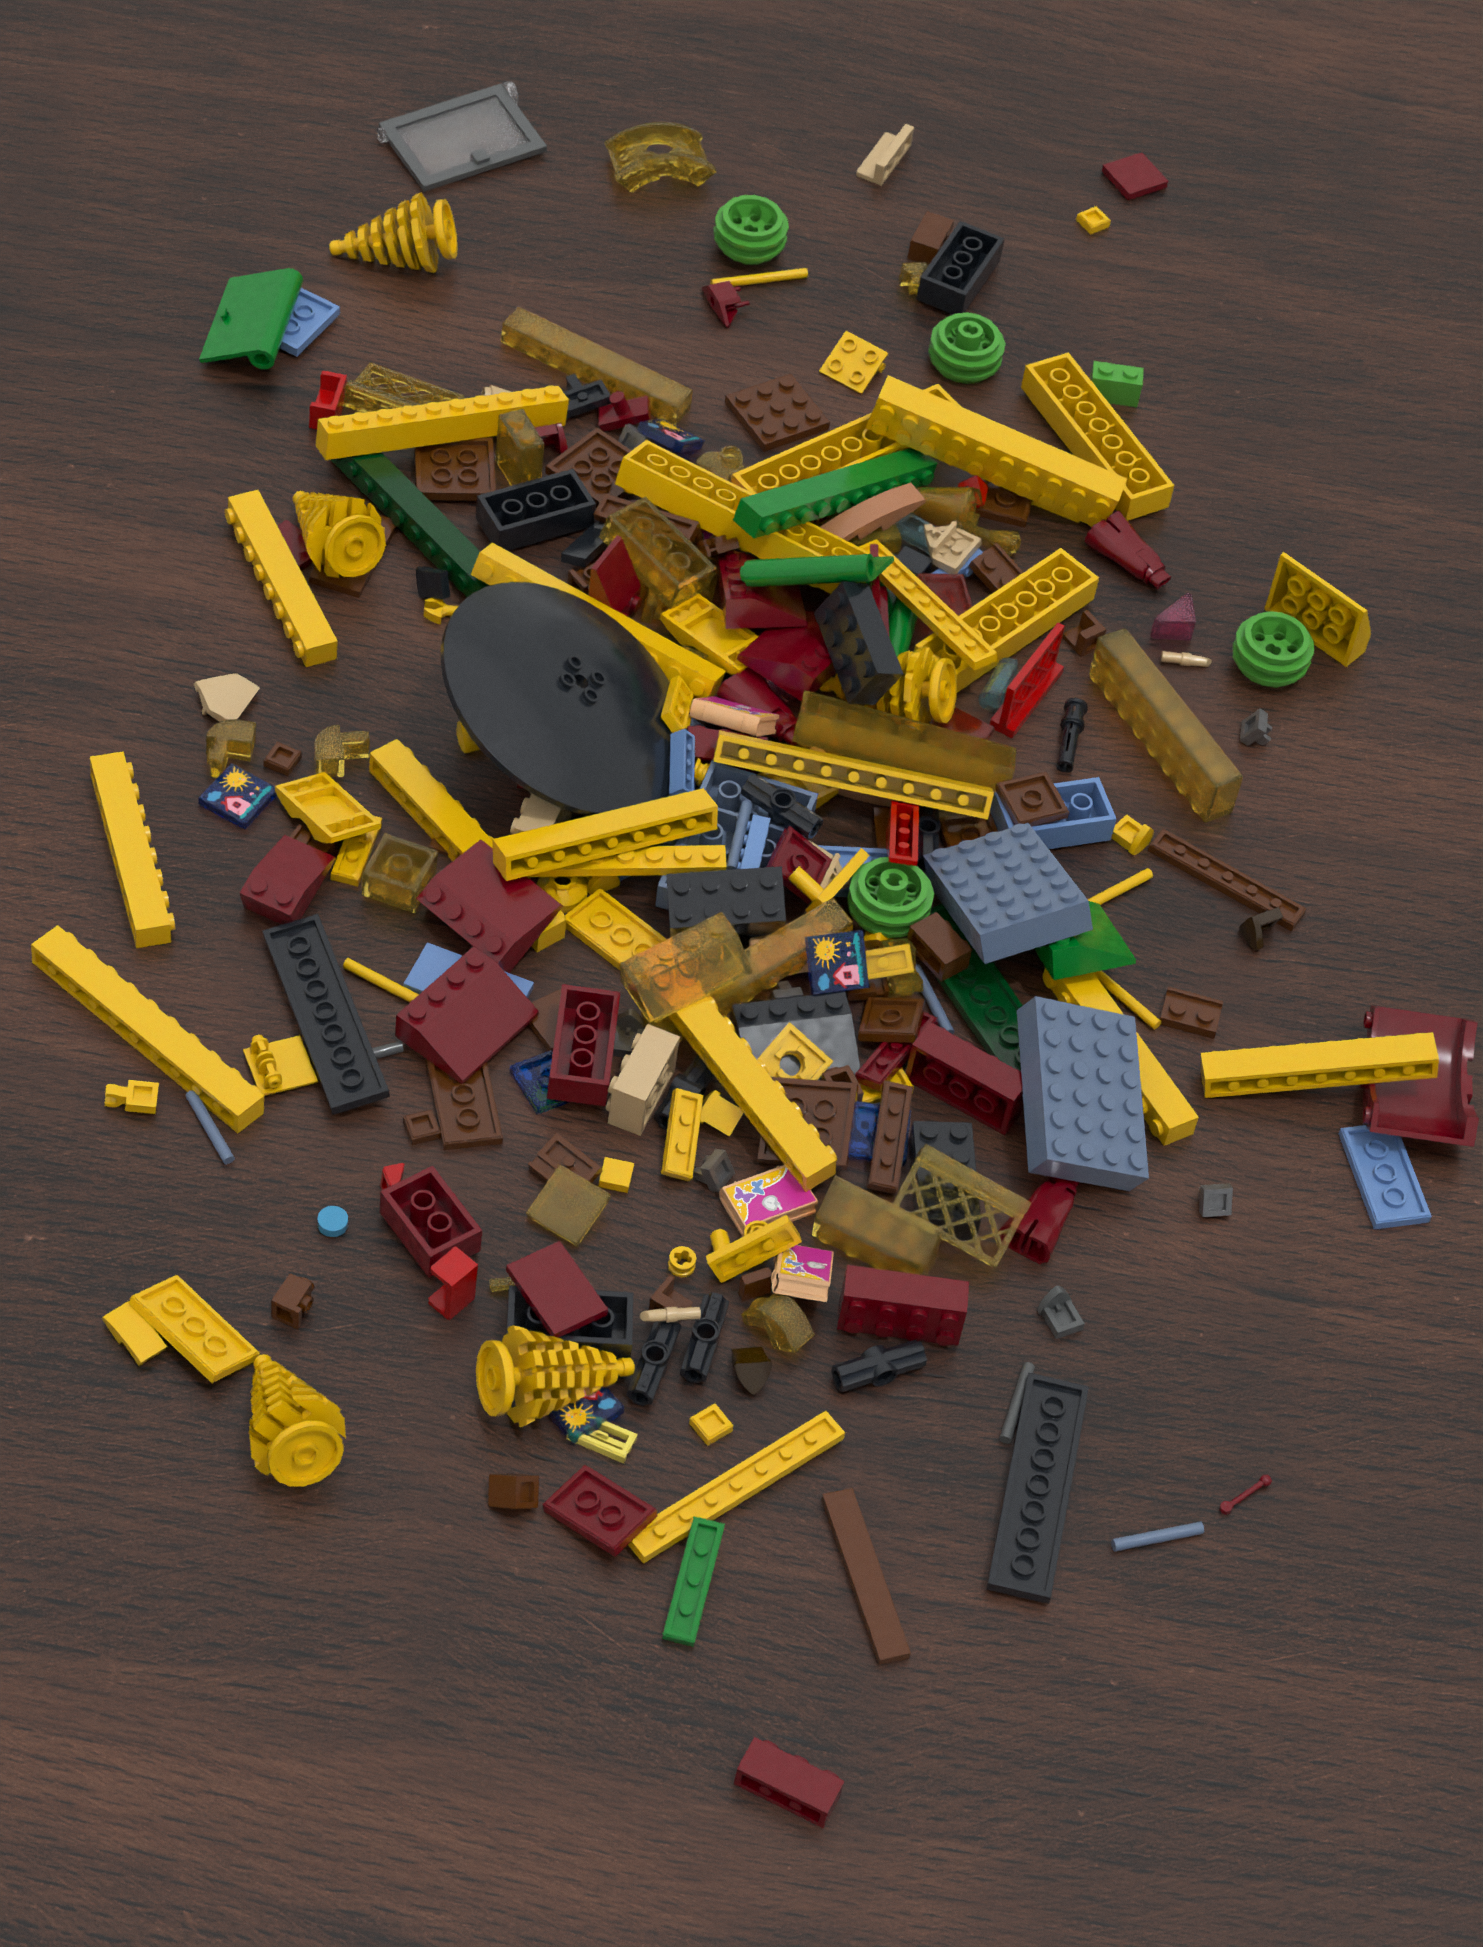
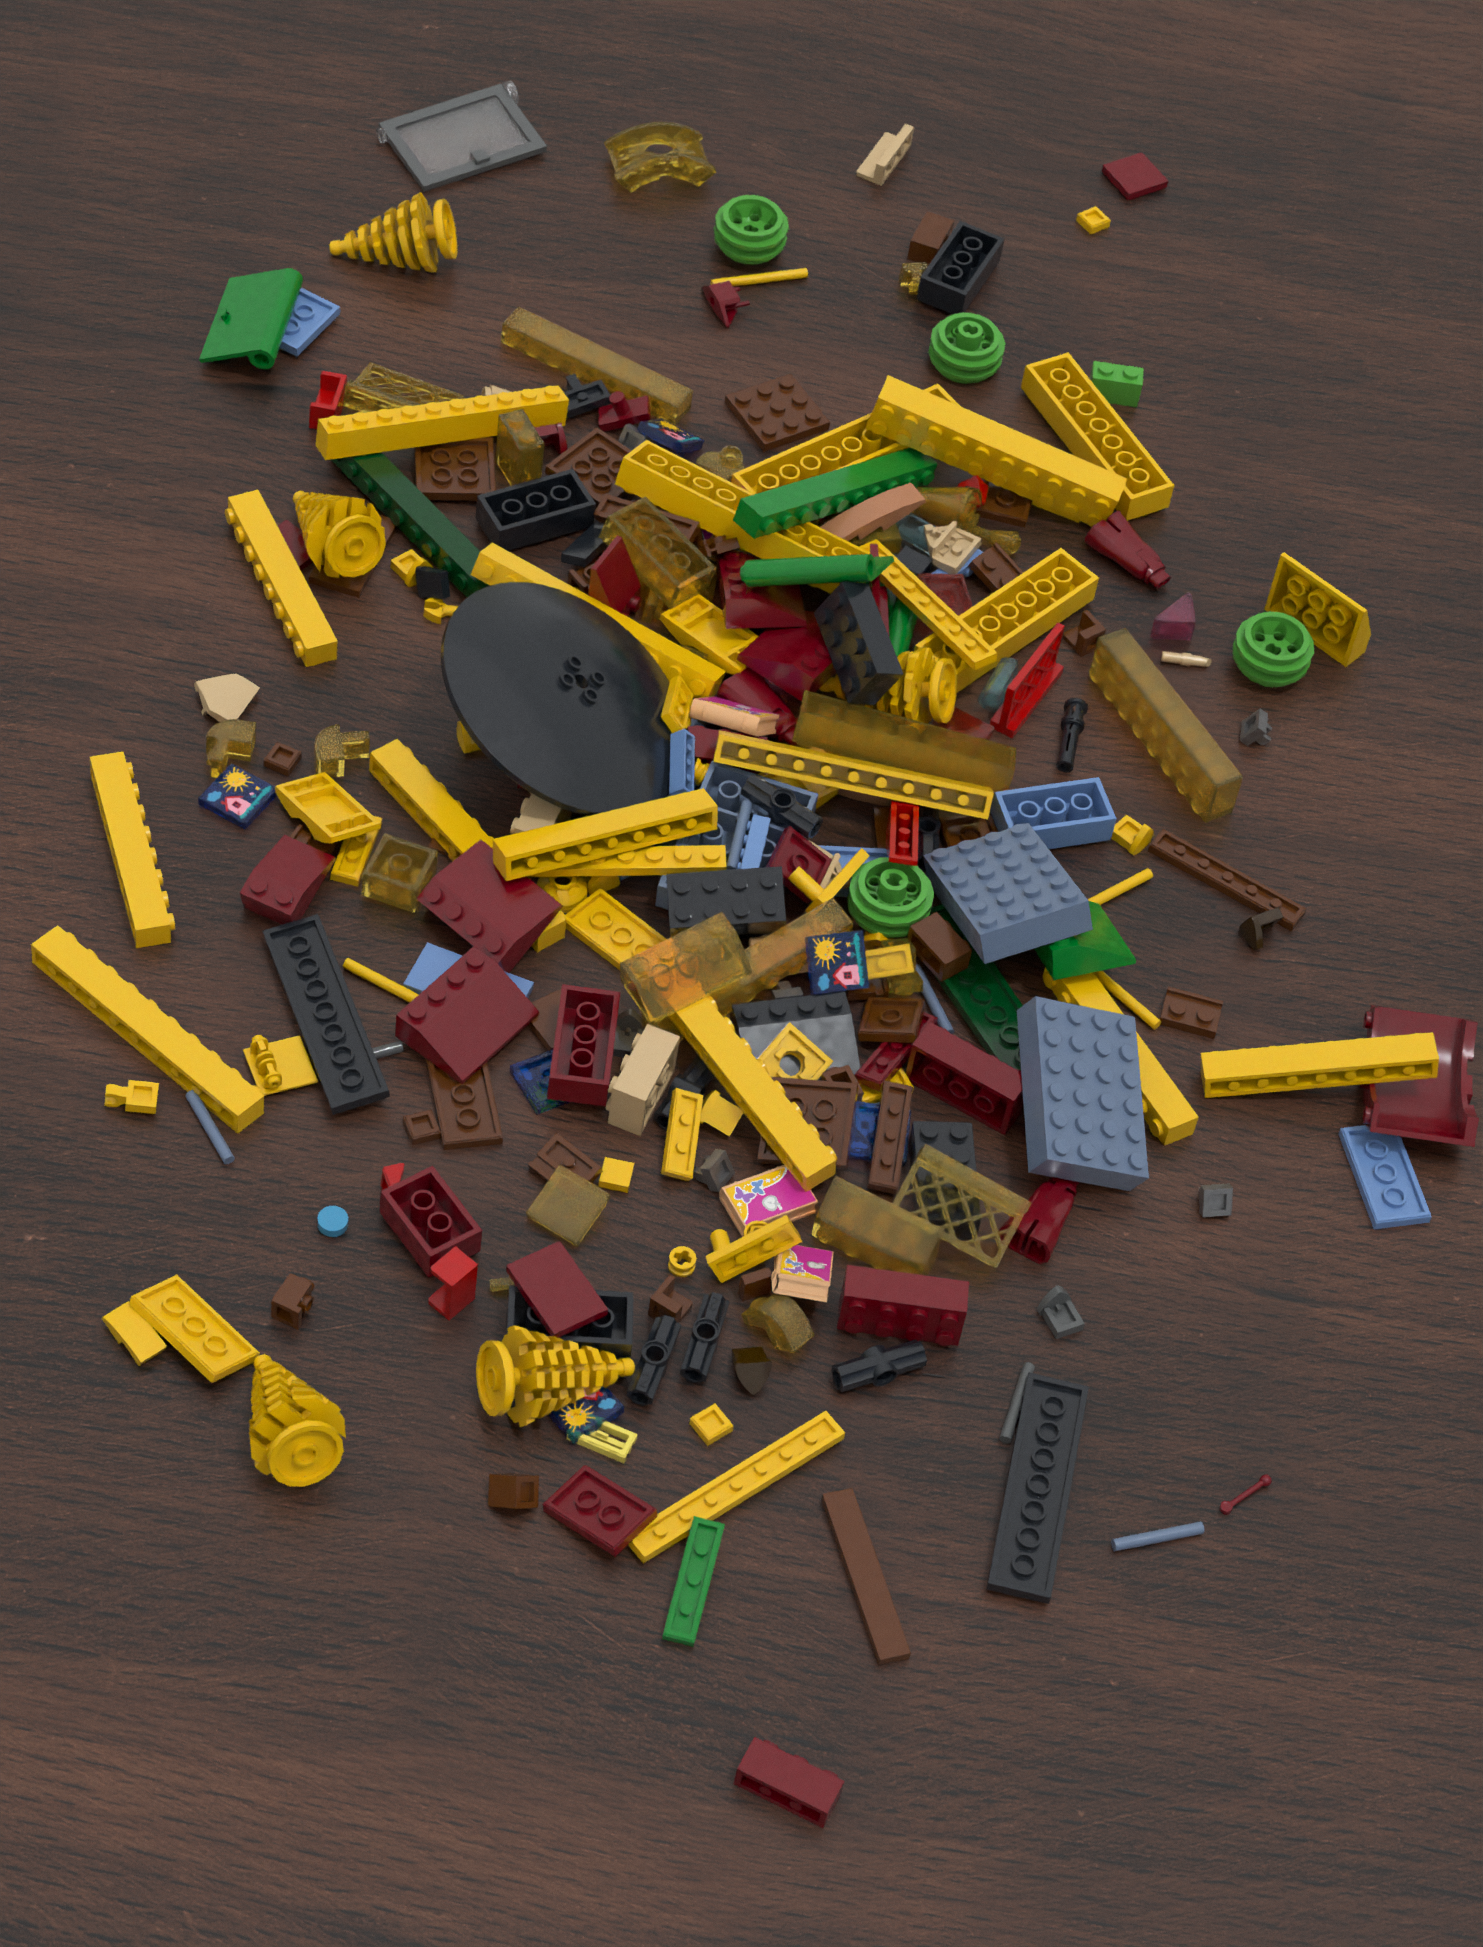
(406, 565): none -> yellow tile
(671, 1314): tan piece -> none
(854, 362): yellow hinge -> none
(1032, 799): reddish brown tile -> none

